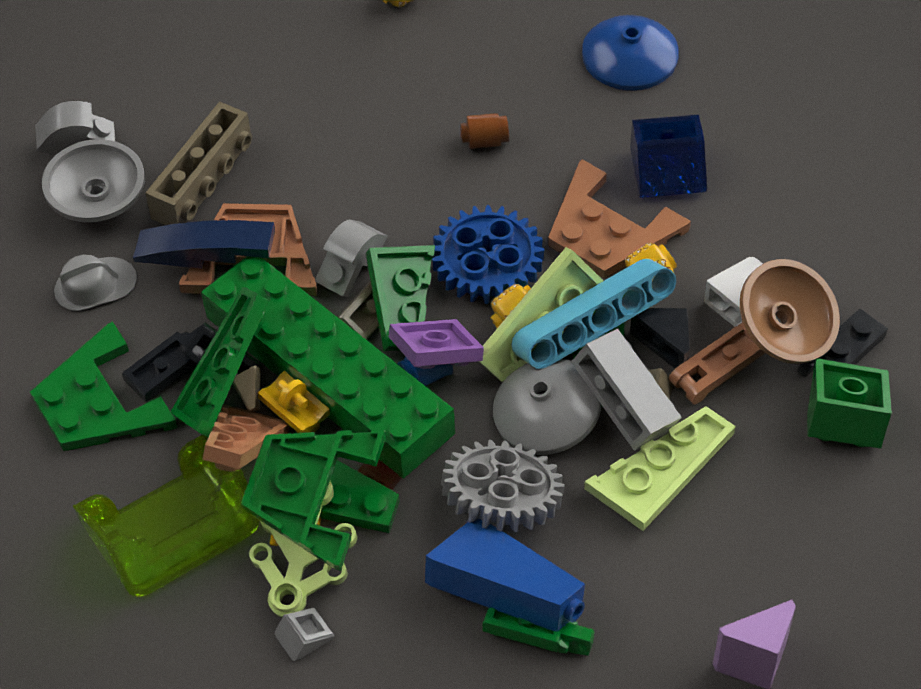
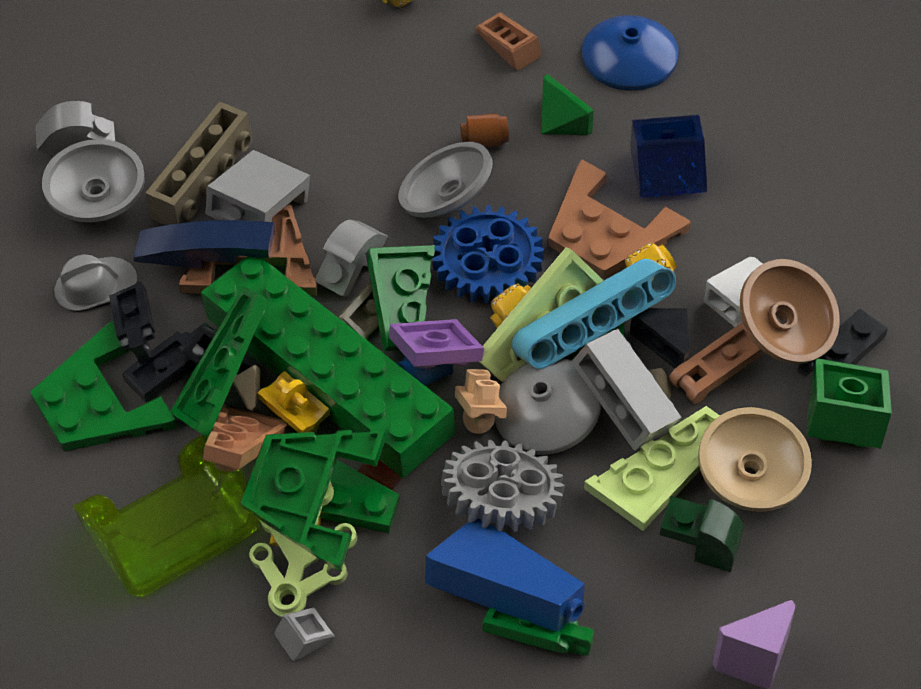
(133, 320): none -> black hinge
(256, 189): none -> light grey panel
(445, 180): none -> light grey dish
(480, 401): none -> light nougat hips
(512, 42): none -> nougat slope
(563, 111): none -> green slope
(711, 528): none -> dark green brick
(757, 441): none -> tan dish

